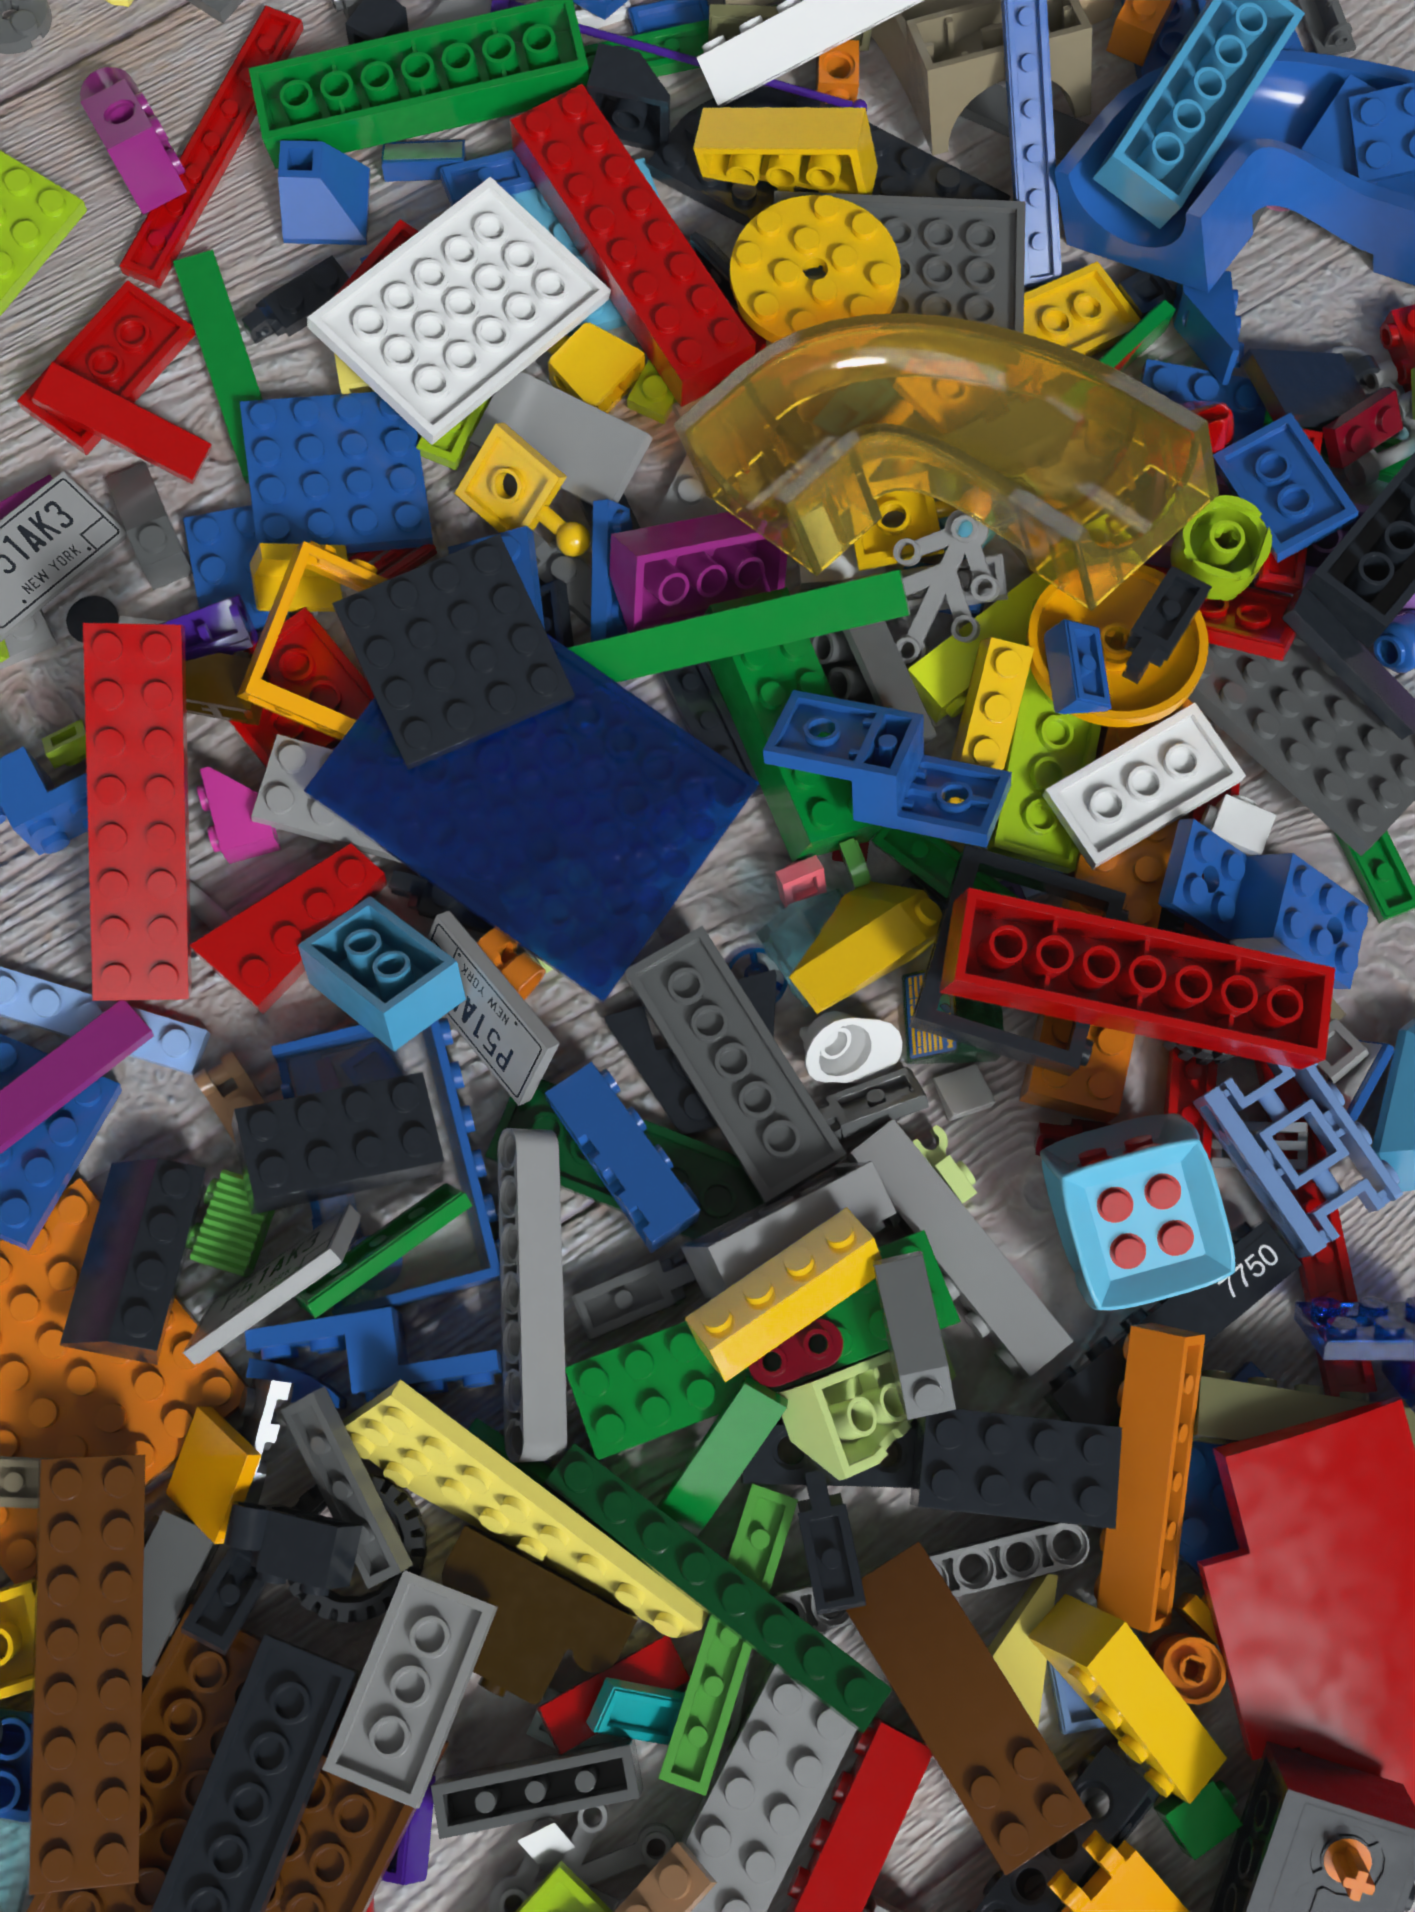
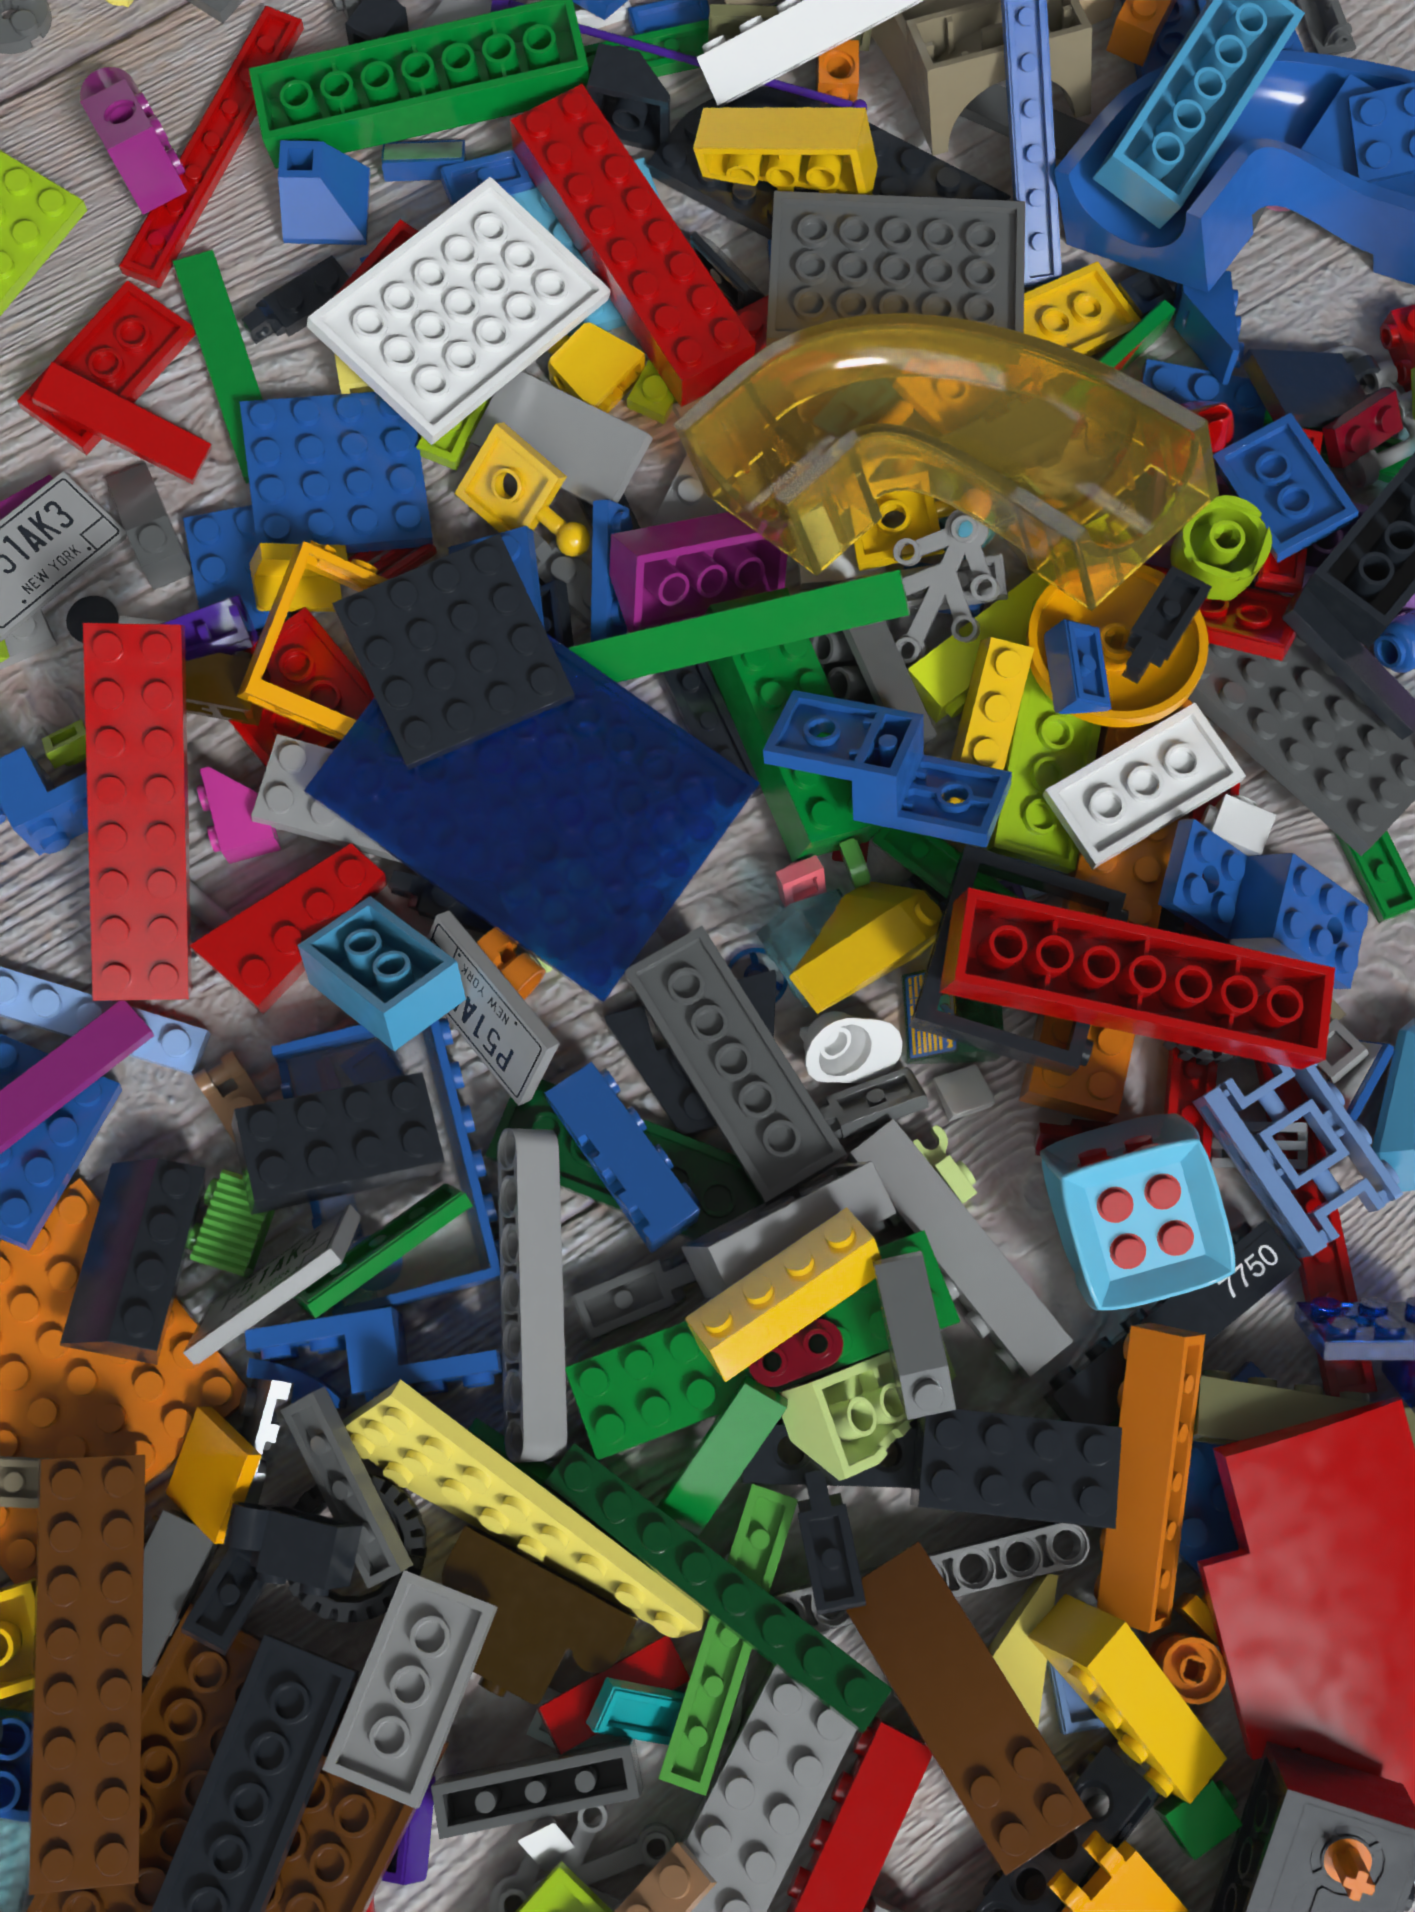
(802, 235): yellow plate -> none

